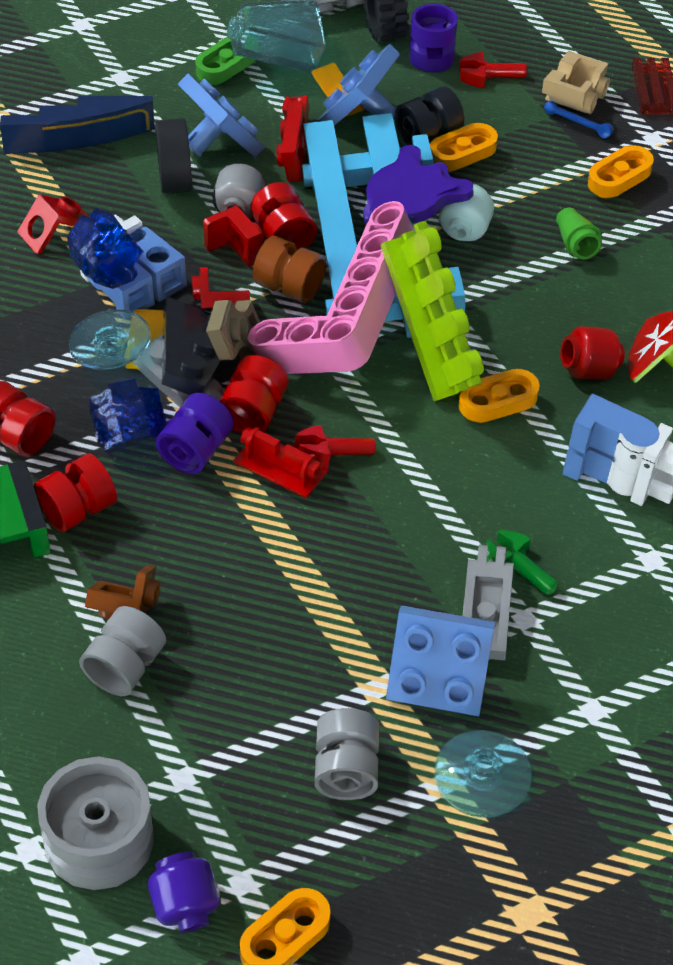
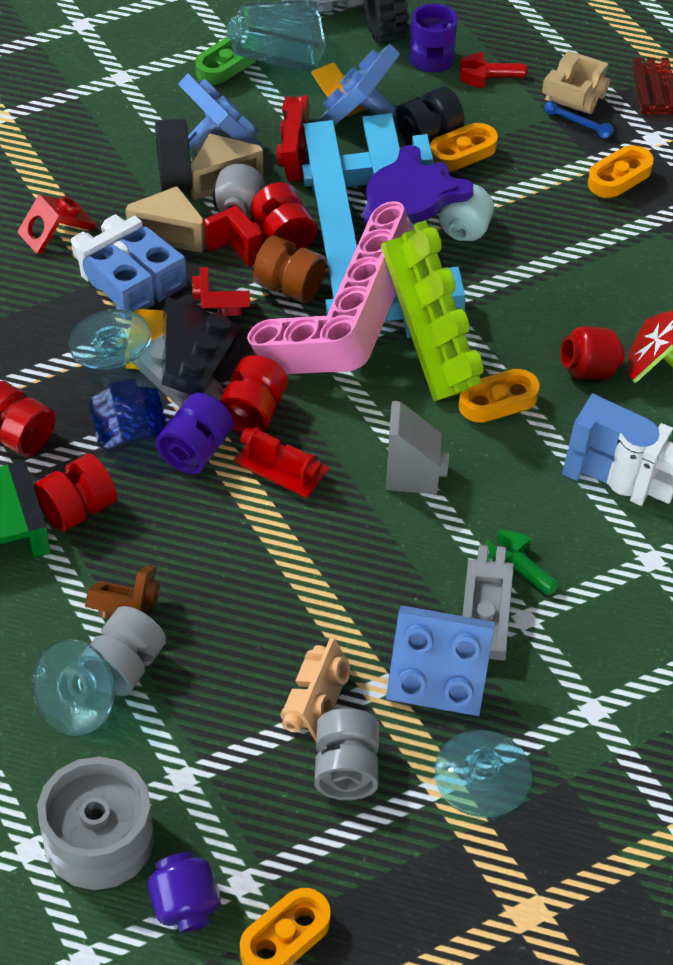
(59, 691): none -> clear light blue dish
(71, 127): dark blue slope -> none
(104, 249): clear blue hair -> none
(171, 218): none -> tan slope
(217, 154): none -> tan slope
(230, 328): dark tan tile -> none
(315, 442): red bar -> none
(324, 674): none -> light nougat hinge
(414, 453): none -> light grey slope
(579, 235): bright green cone -> none

